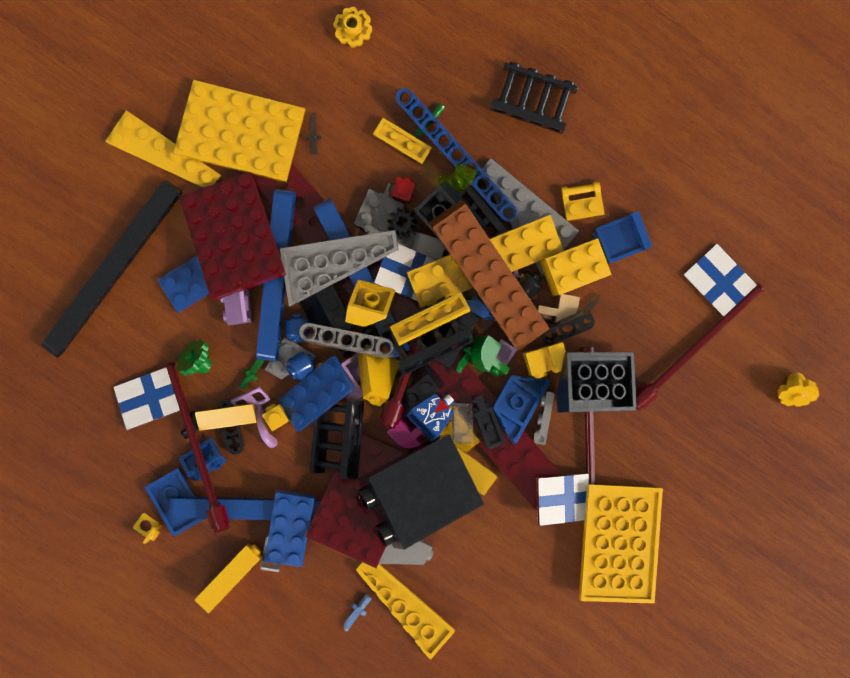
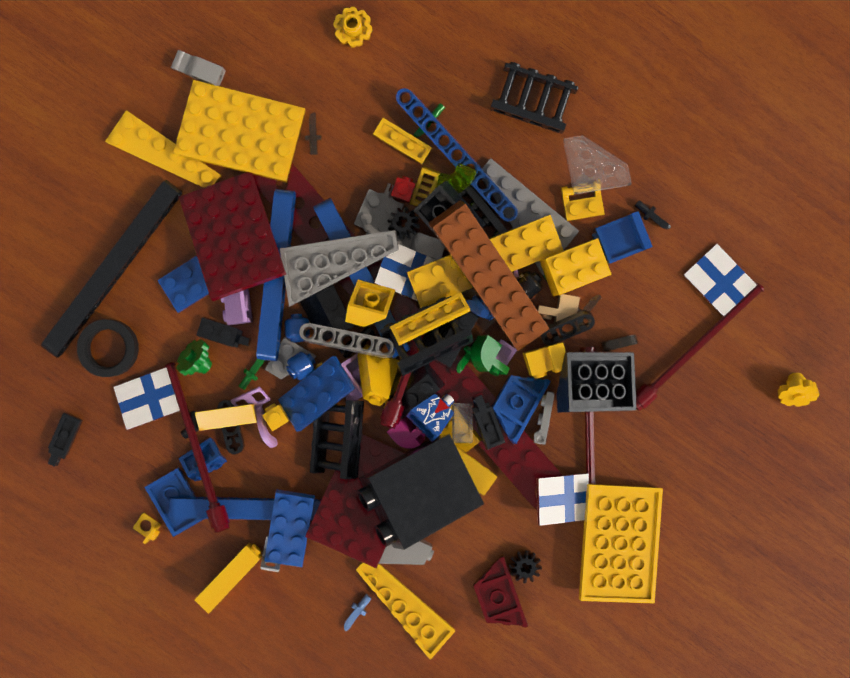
(63, 438): none -> black hinge
(84, 348): none -> black tyre
(198, 68): none -> light grey piece
(221, 333): none -> black hinge
(428, 171): none -> yellow slope
(499, 597): none -> dark red wing
(518, 569): none -> black gear
(593, 167): none -> clear plate
(619, 342): none -> clear smoke beam
(649, 212): none -> black piece

